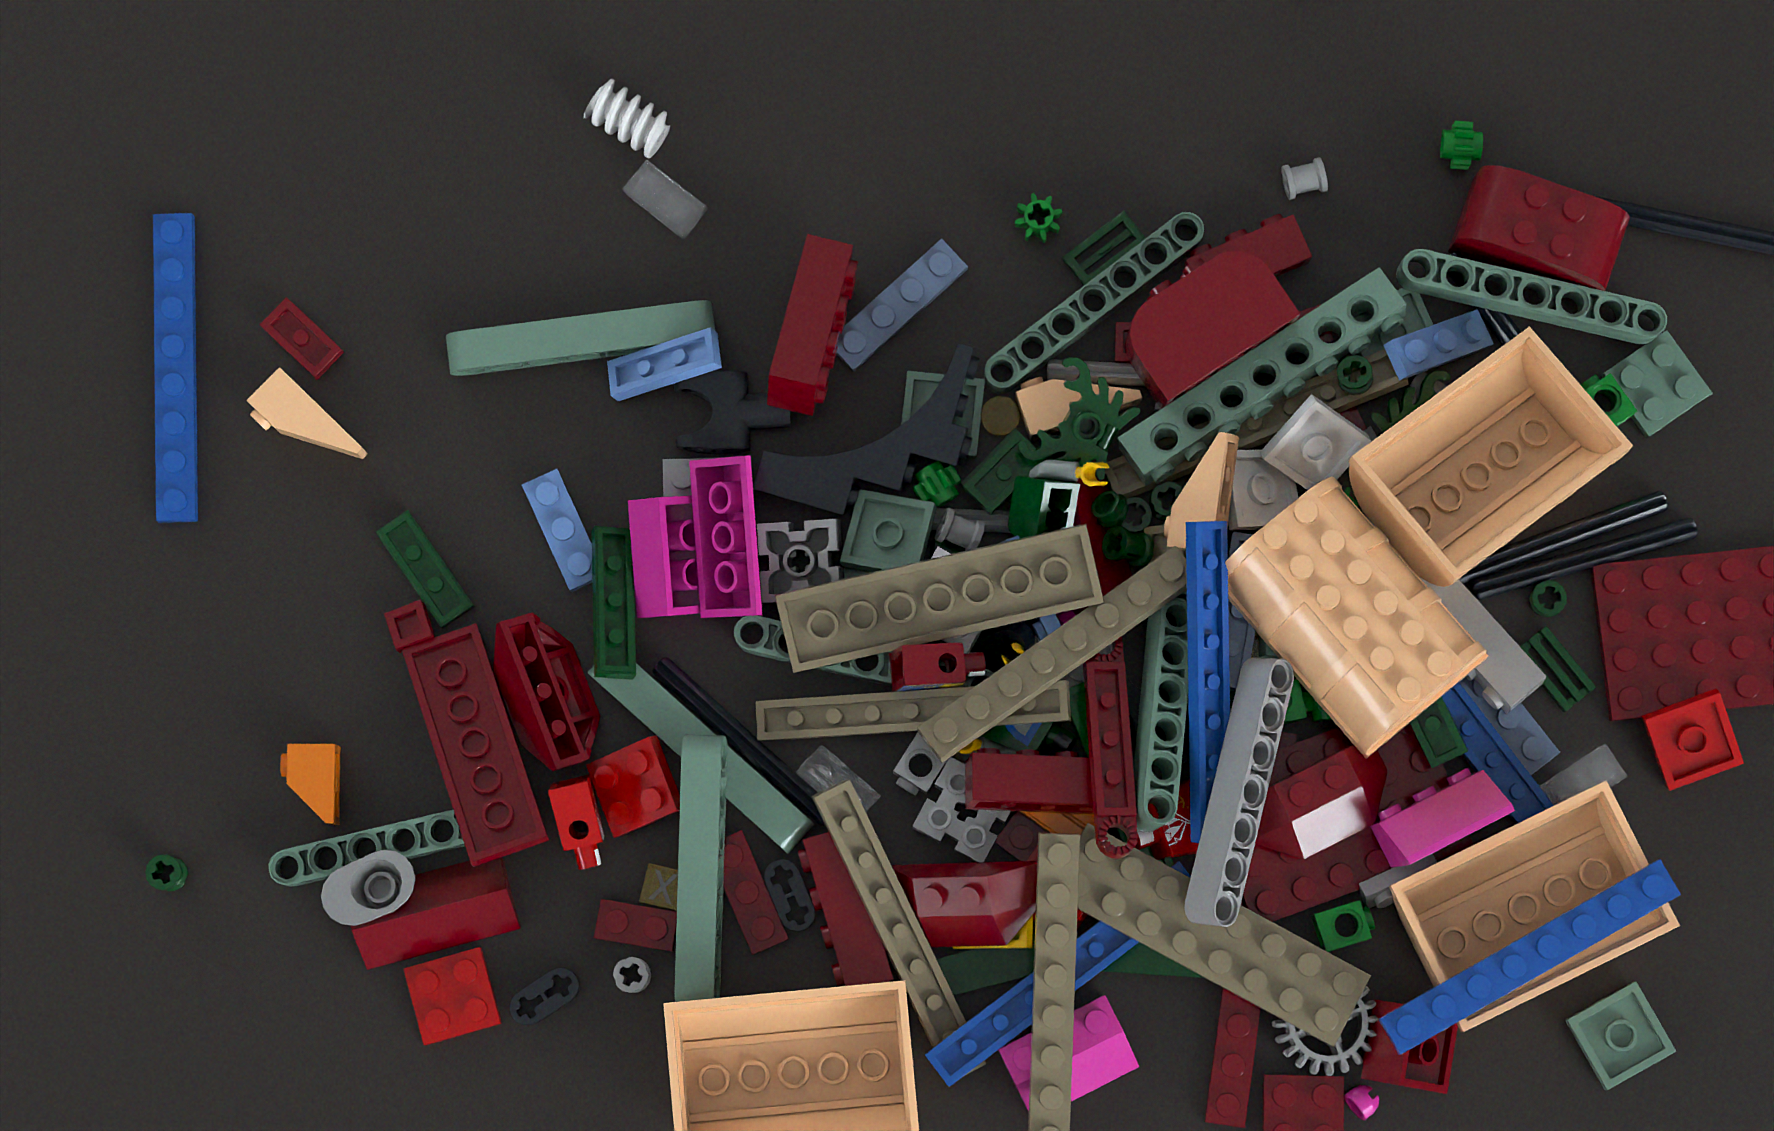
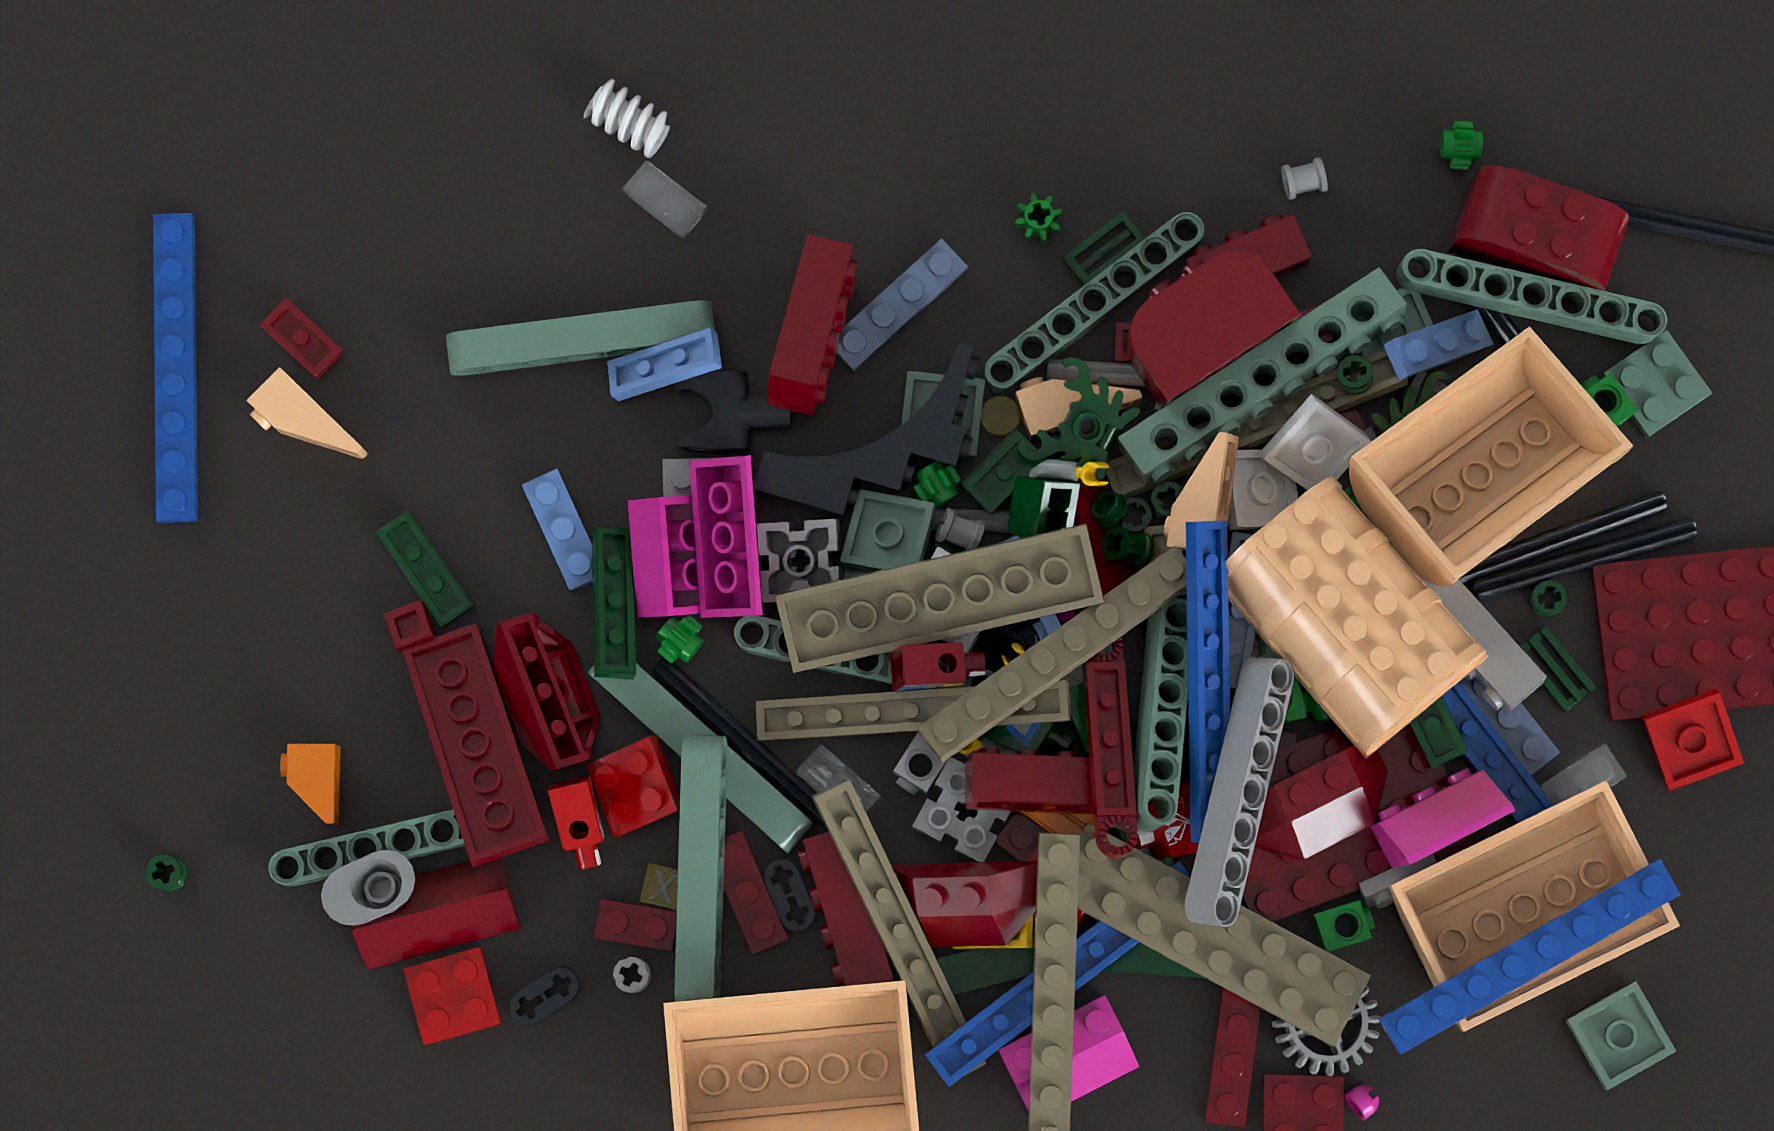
(679, 639): none -> green gear
(1420, 1068): dark red slope -> none

